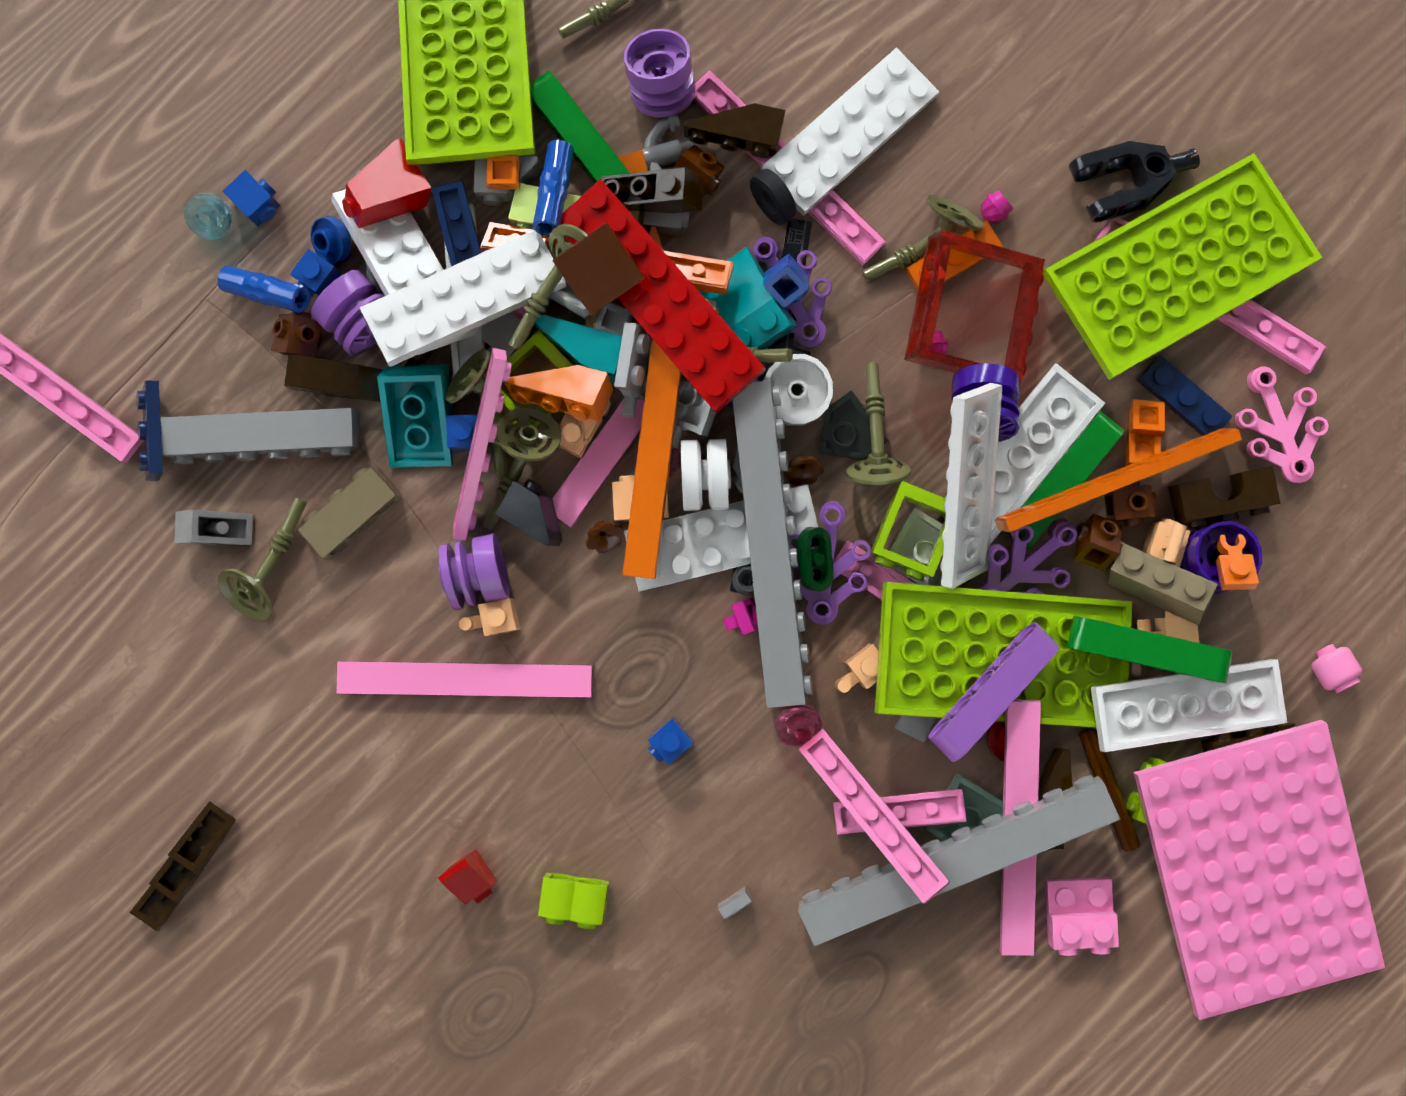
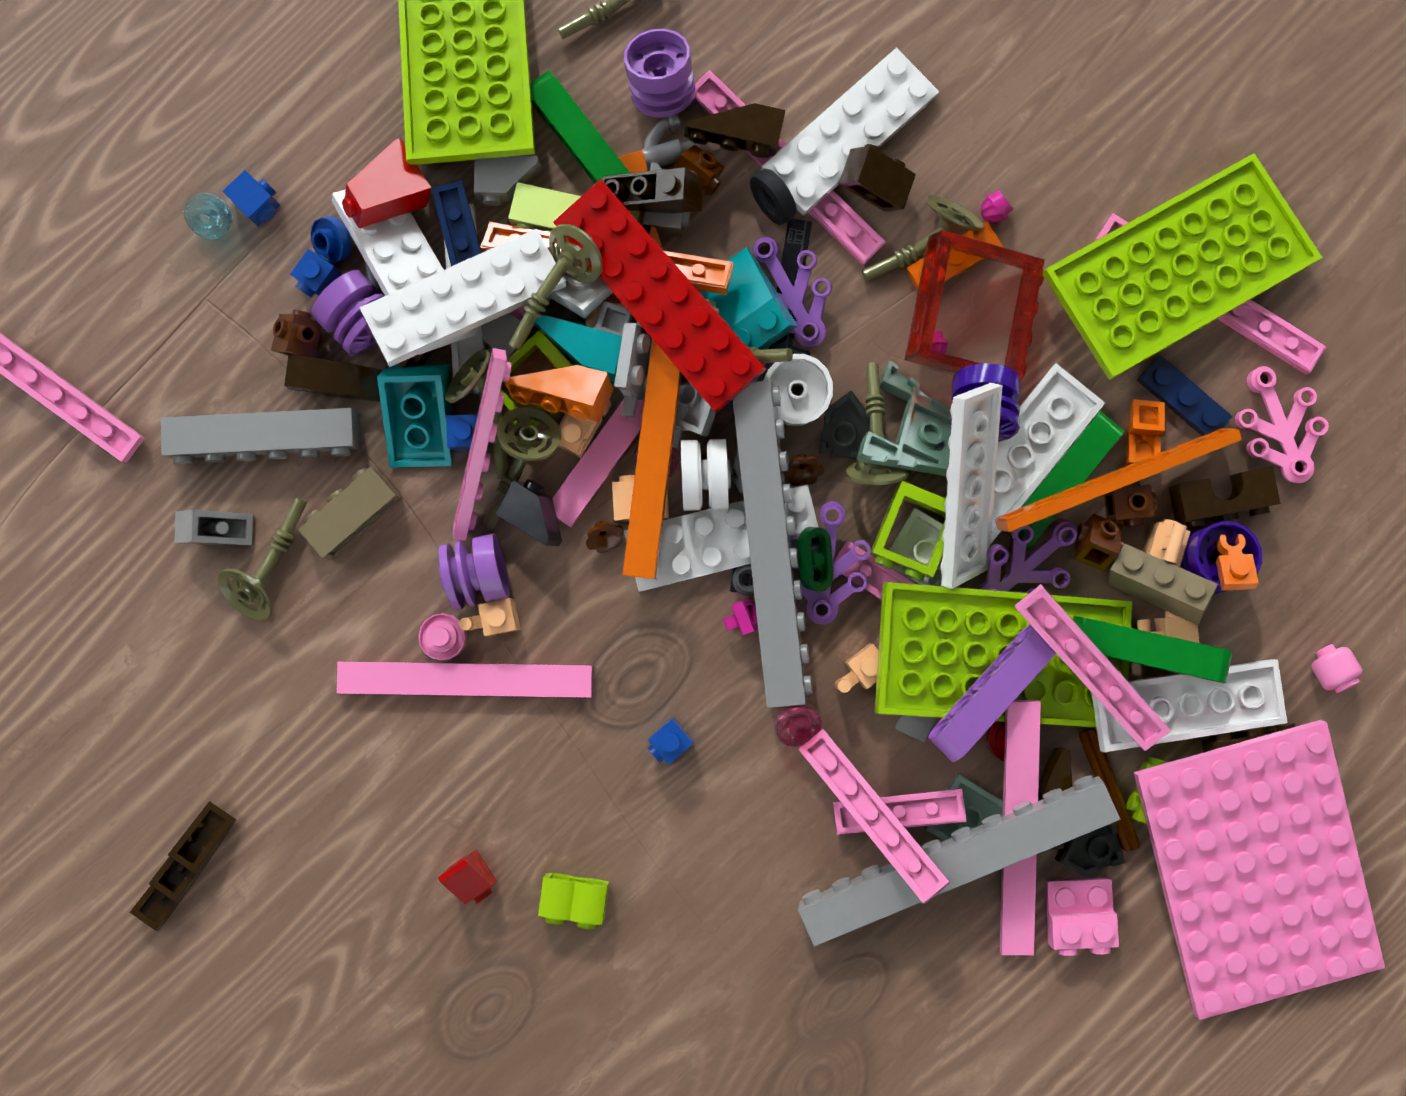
(150, 430): dark blue plate -> none
(263, 289): blue axle -> none
(442, 637): none -> bright pink plate
(503, 172): orange tile -> none
(553, 187): blue axle -> none
(599, 268): reddish brown tile -> none
(734, 903): light grey tile -> none
(786, 281): blue brick -> none
(877, 178): none -> dark brown brick
(922, 432): none -> sand green wing
(1092, 667): none -> bright pink plate
(1092, 851): none -> pearl dark grey plate
(1139, 159): black piece -> none

